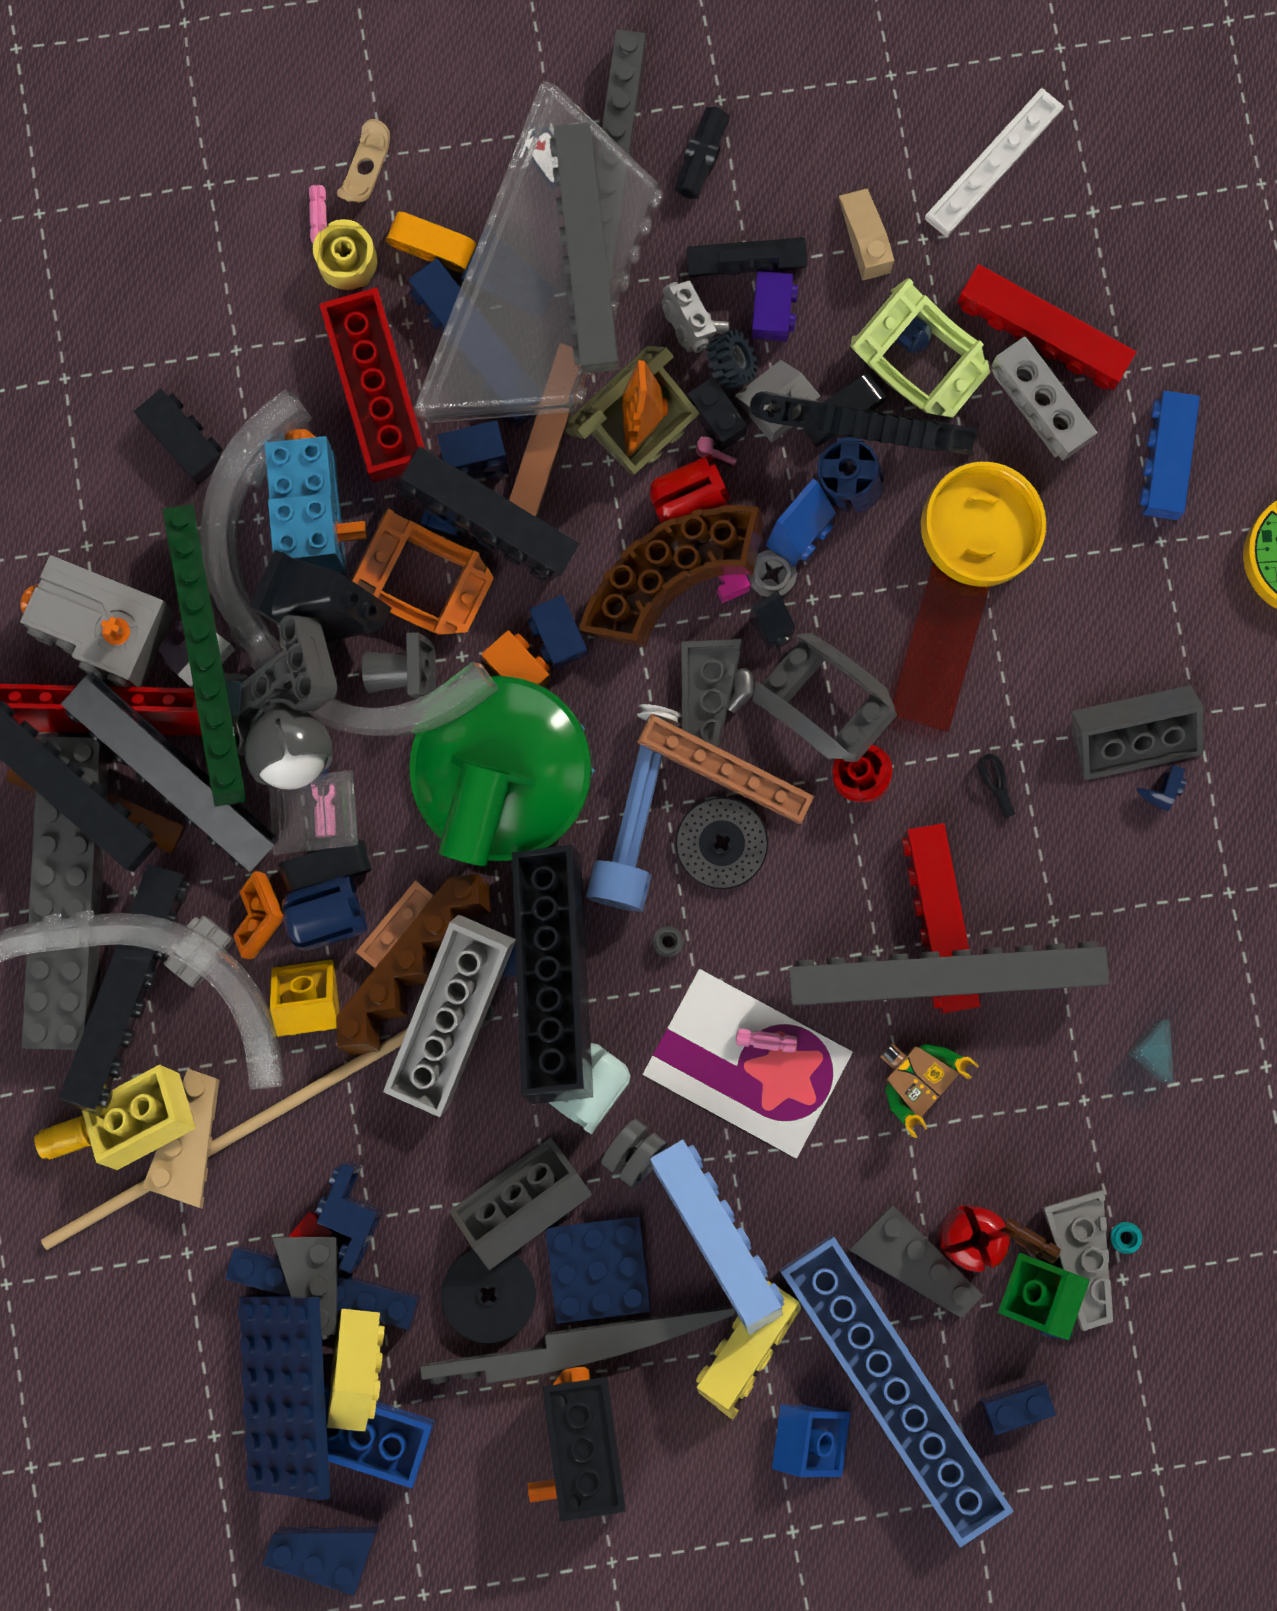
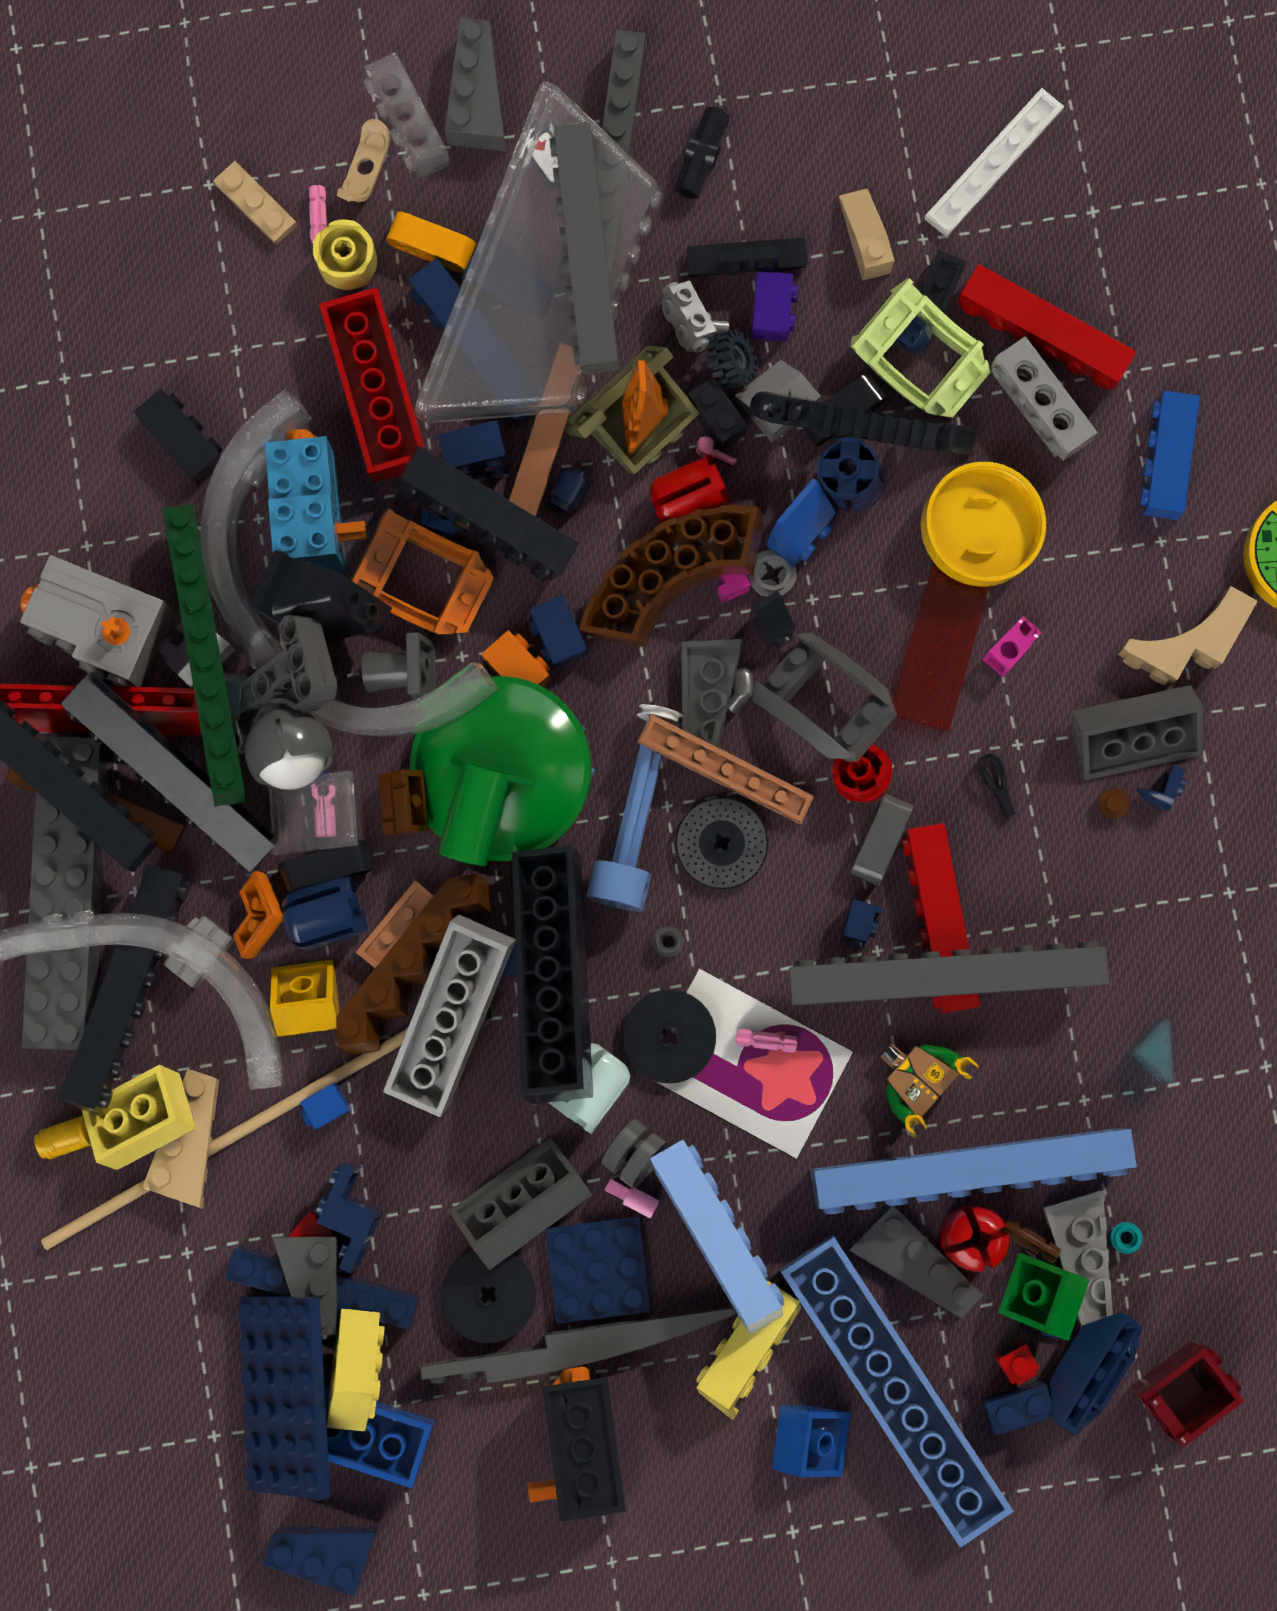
(255, 203): none -> tan plate
(324, 1107): none -> blue brick
(390, 74): none -> clear brick
(403, 803): none -> reddish brown brick
(474, 99): none -> dark grey wedge
(569, 490): none -> dark blue brick
(633, 1198): none -> bright pink bar
(671, 1061): none -> black piece
(860, 923): none -> dark blue brick
(881, 839): none -> dark grey beam
(943, 279): none -> black plate
(973, 1168): none -> medium blue brick
(1012, 646): none -> dark pink leg
(1017, 1365): none -> red window
(1093, 1370): none -> dark blue wedge
(1114, 803): none -> reddish brown plate
(1180, 1401): none -> dark red container
(1206, 642): none -> tan arch

